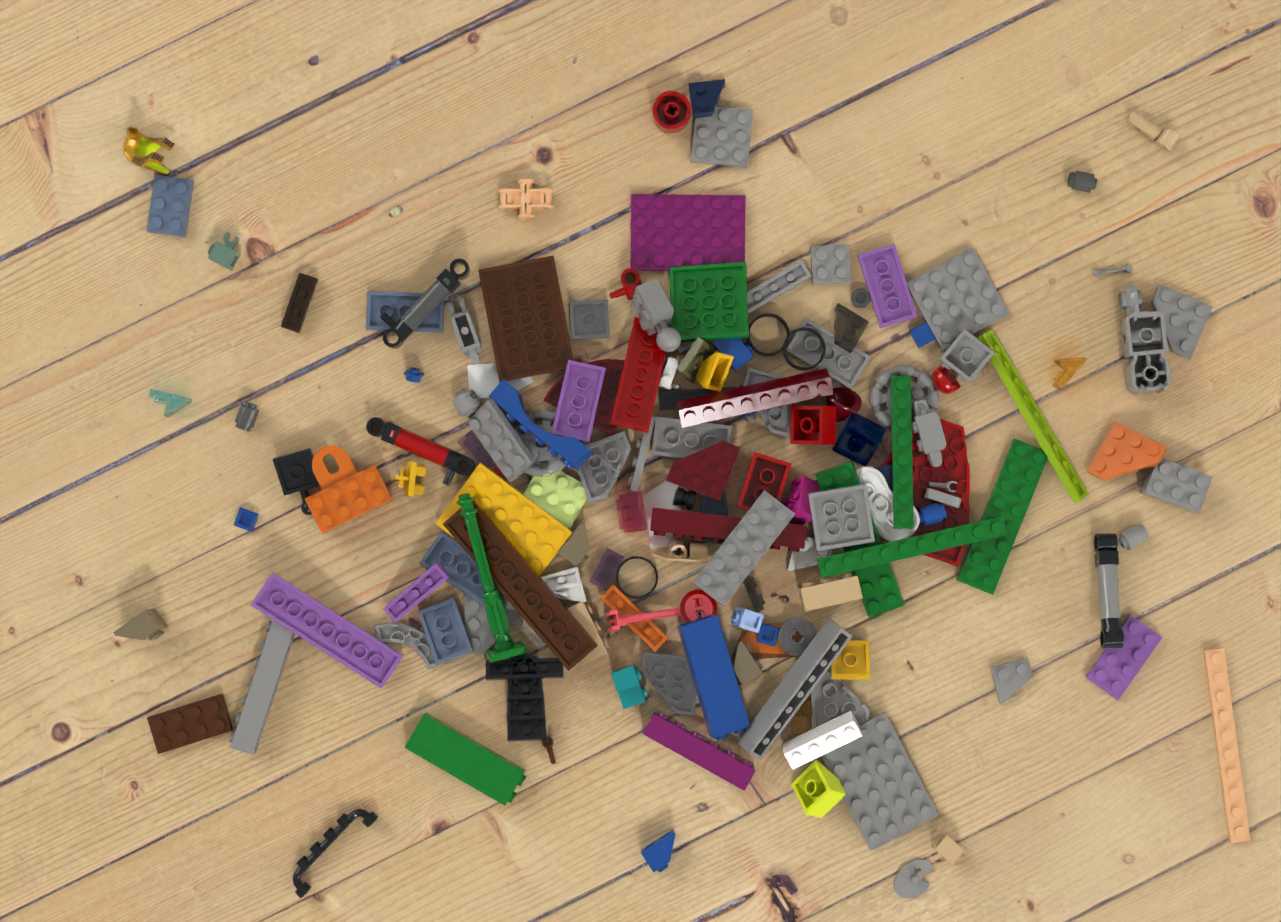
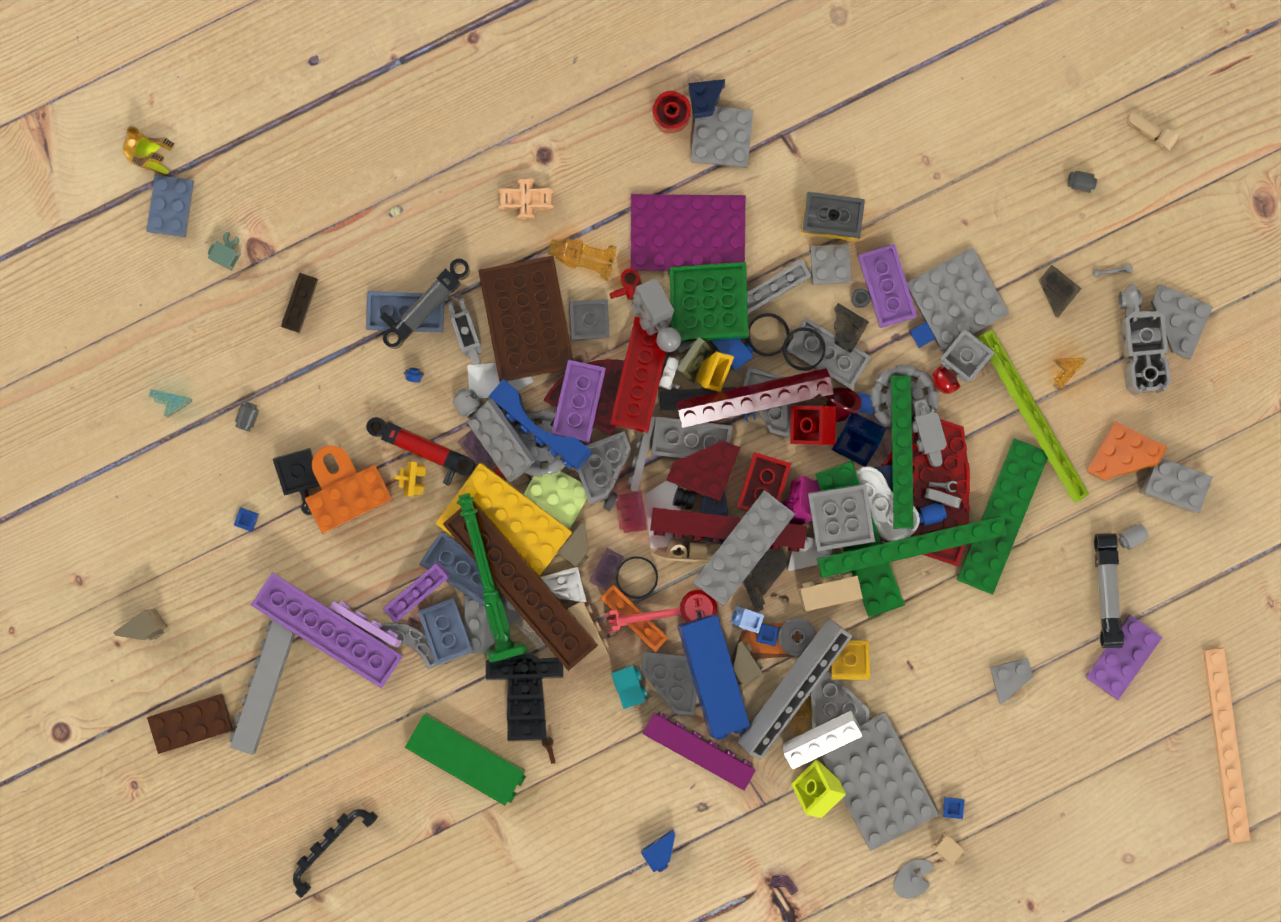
(373, 627): none -> lavender plate
(571, 251): none -> clear yellow piece
(610, 501): none -> dark grey tile
(769, 569): none -> clear smoke wing
(832, 216): none -> dark grey piece
(866, 404): none -> blue plate
(953, 807): none -> blue plate
(1058, 289): none -> clear smoke wing

